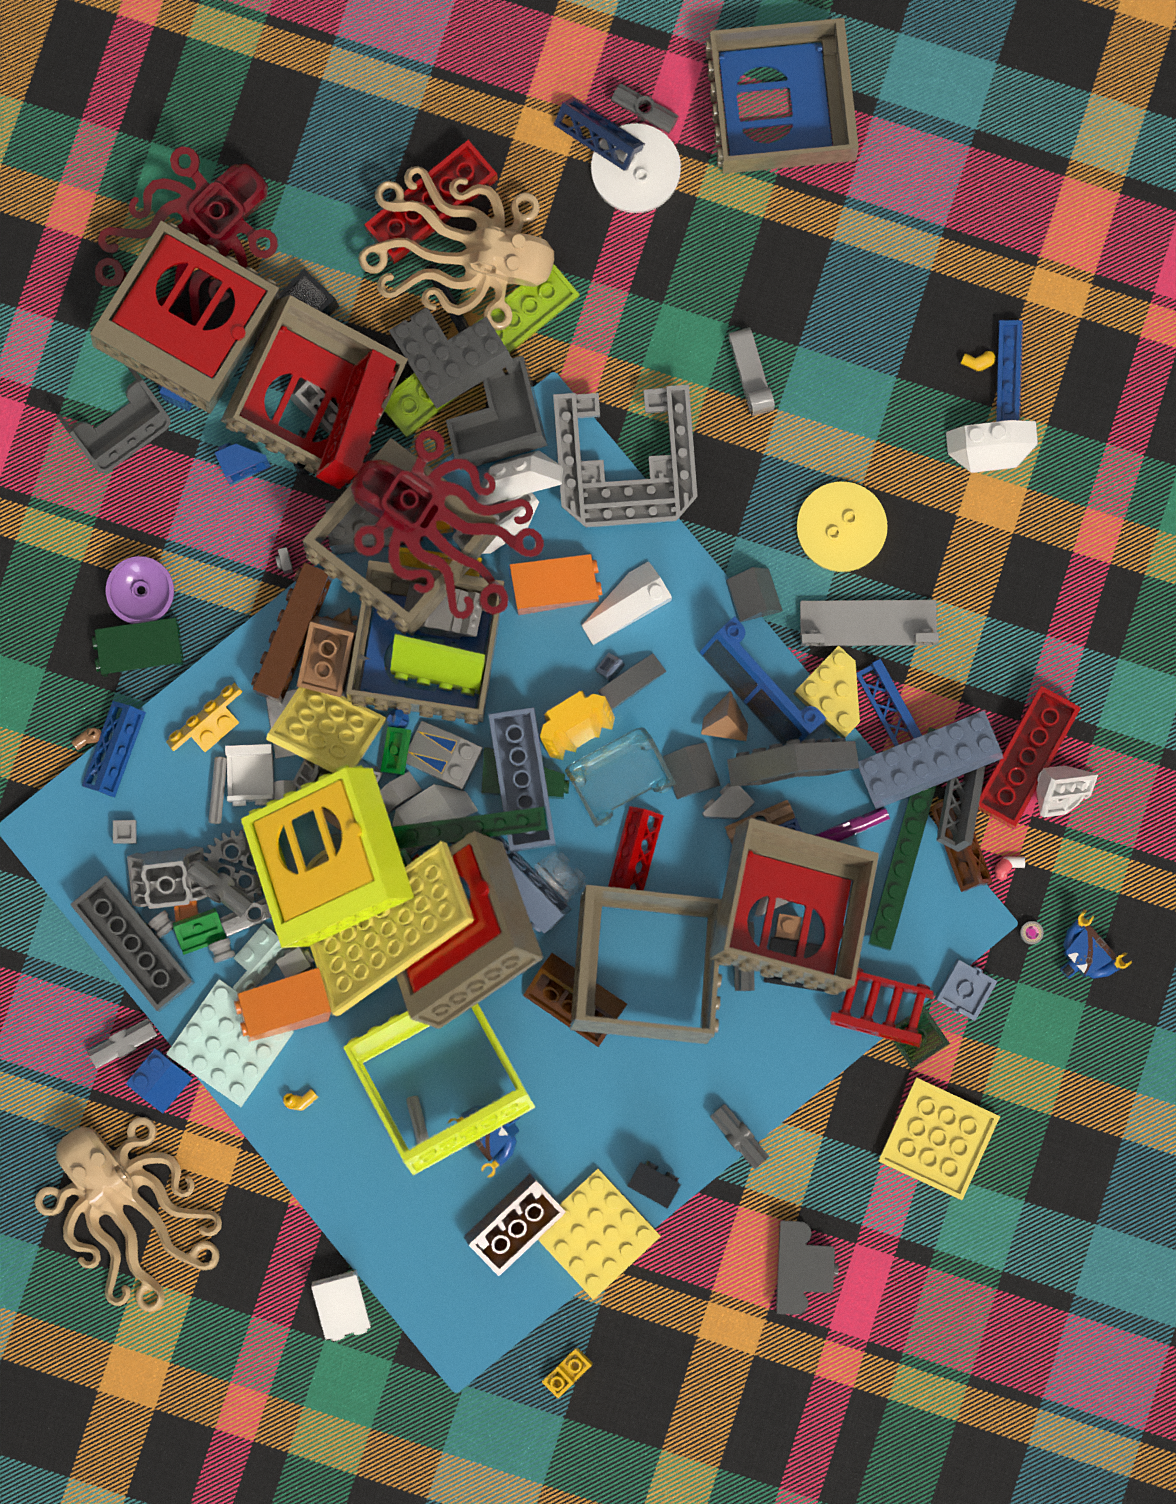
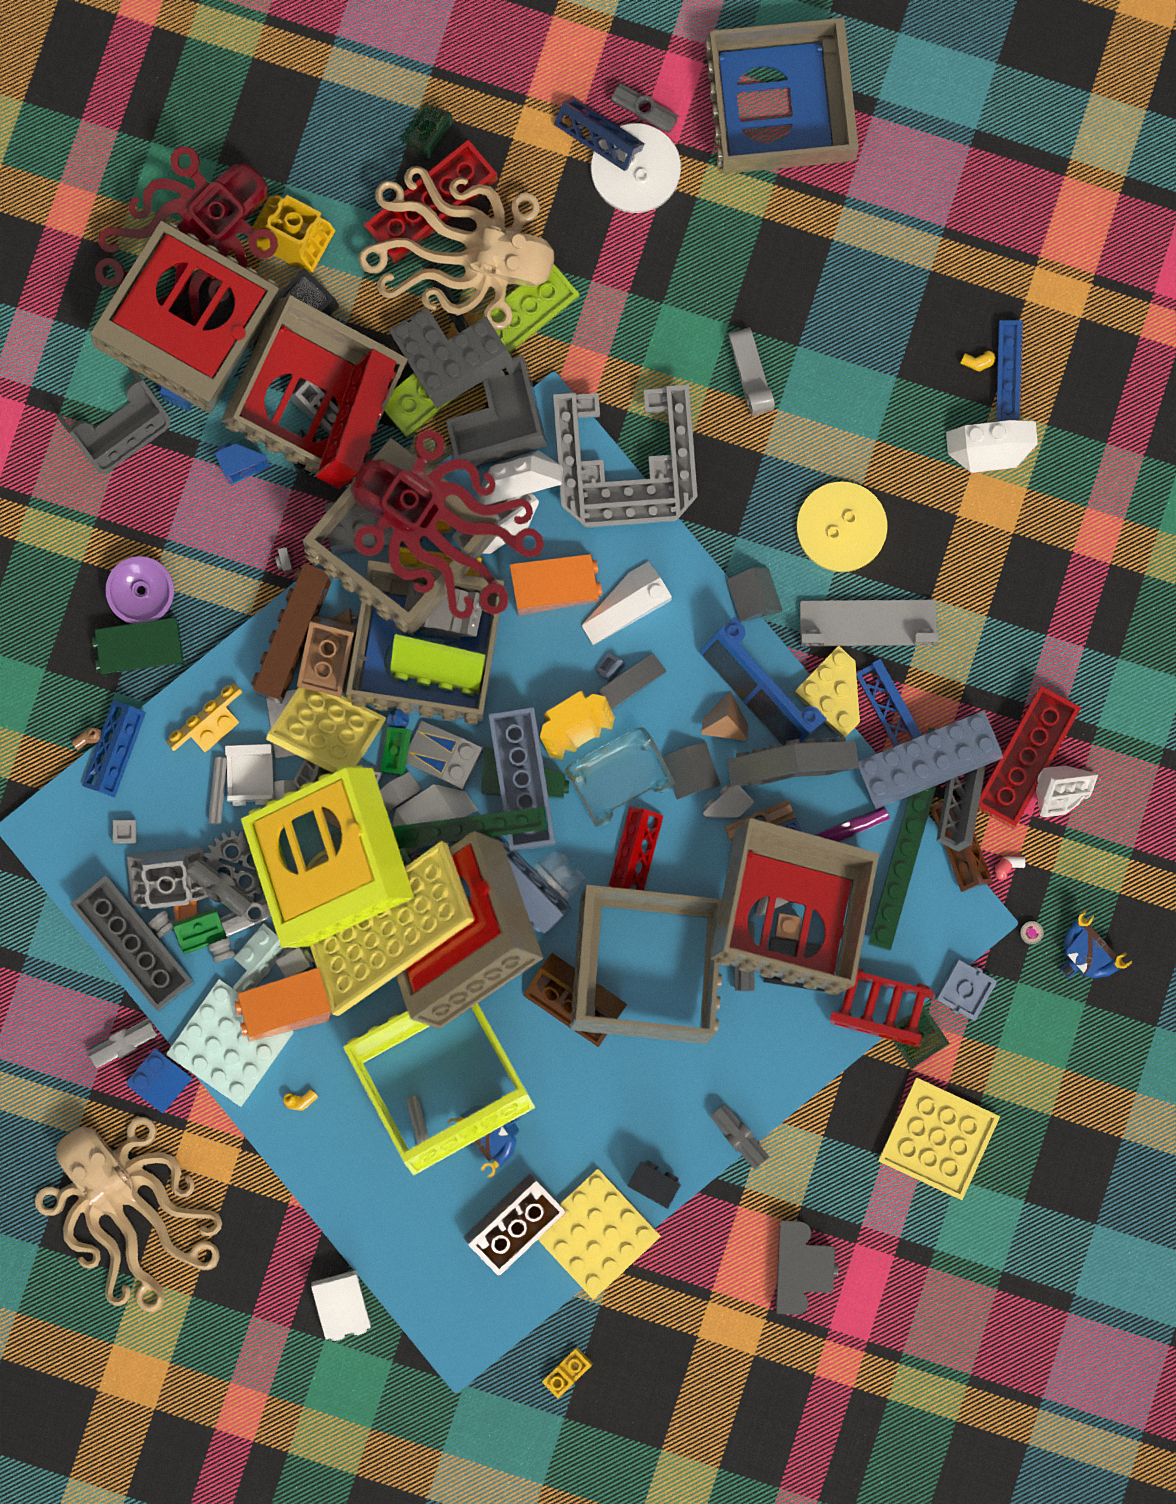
(299, 231): none -> yellow slope
(427, 129): none -> clear green slope

